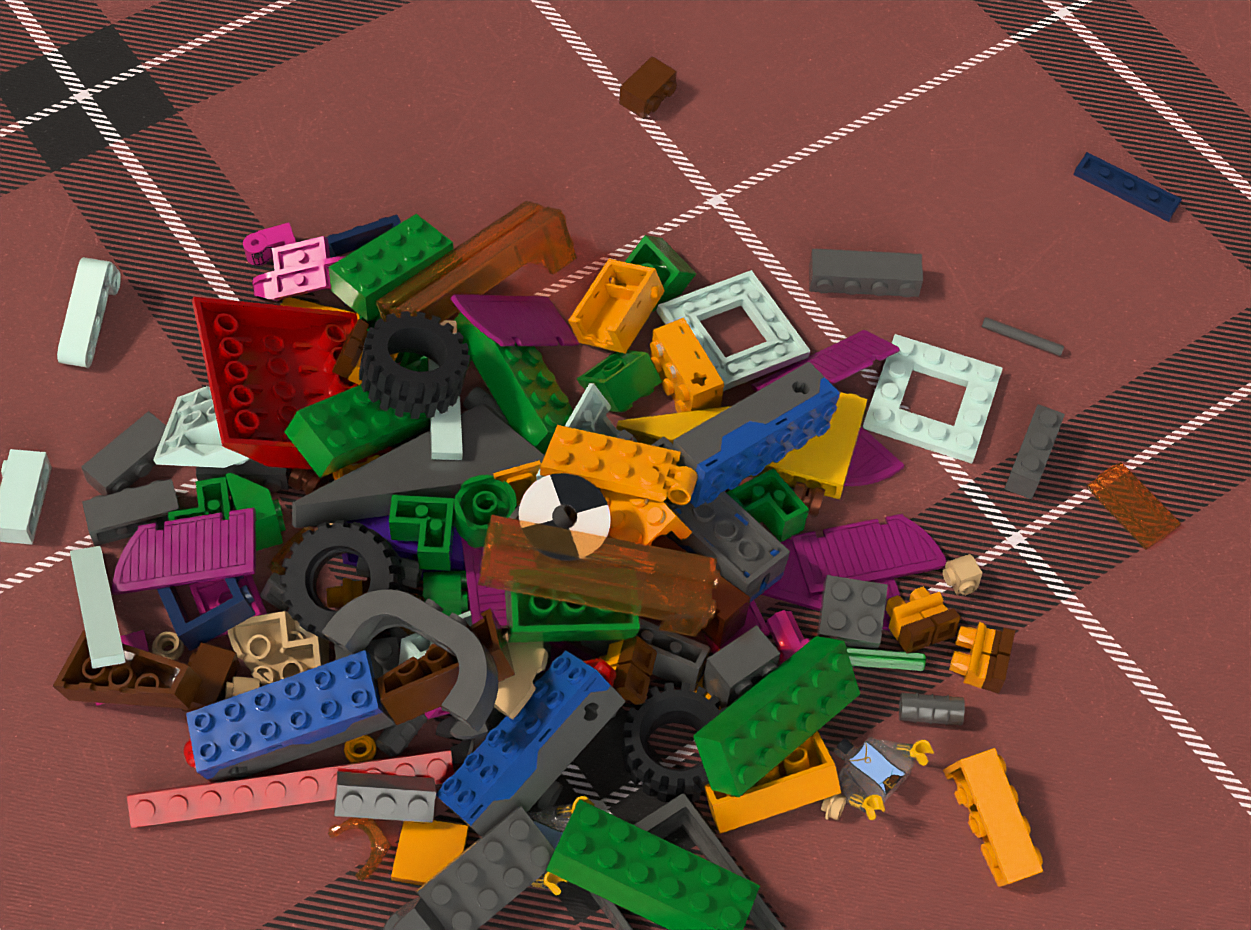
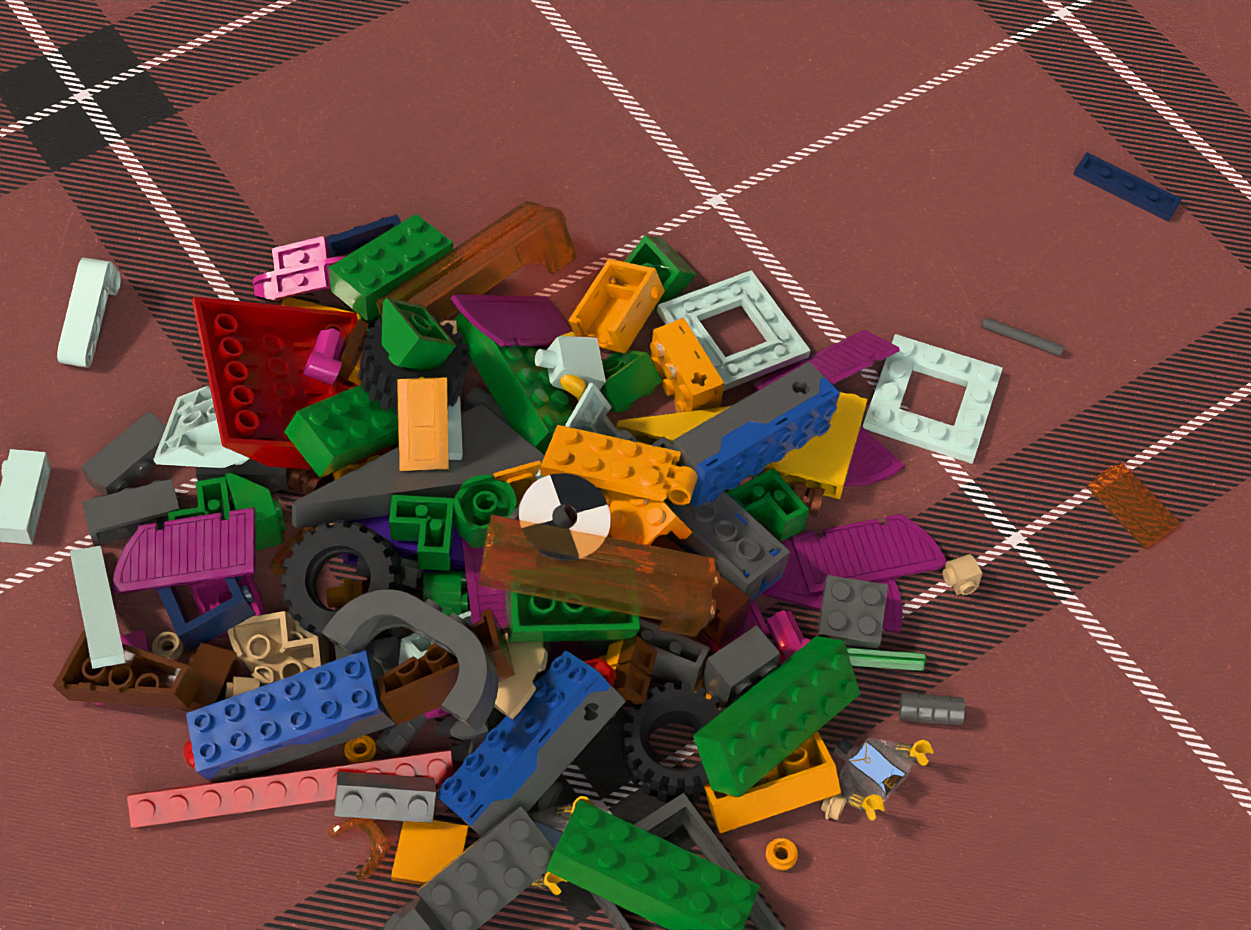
(259, 244): dark pink leg -> none
(273, 591): dark grey tile -> none
(324, 360): none -> dark pink piece
(413, 336): none -> green slope
(422, 423): none -> light orange piece
(573, 363): none -> light aqua torso
(648, 87): reddish brown brick -> none
(786, 846): none -> light orange plate
(865, 272): dark grey brick -> none
(921, 620): hips -> none
(988, 656): light orange hips -> none
(995, 816): light orange wedge -> none
(1034, 451): dark grey brick -> none

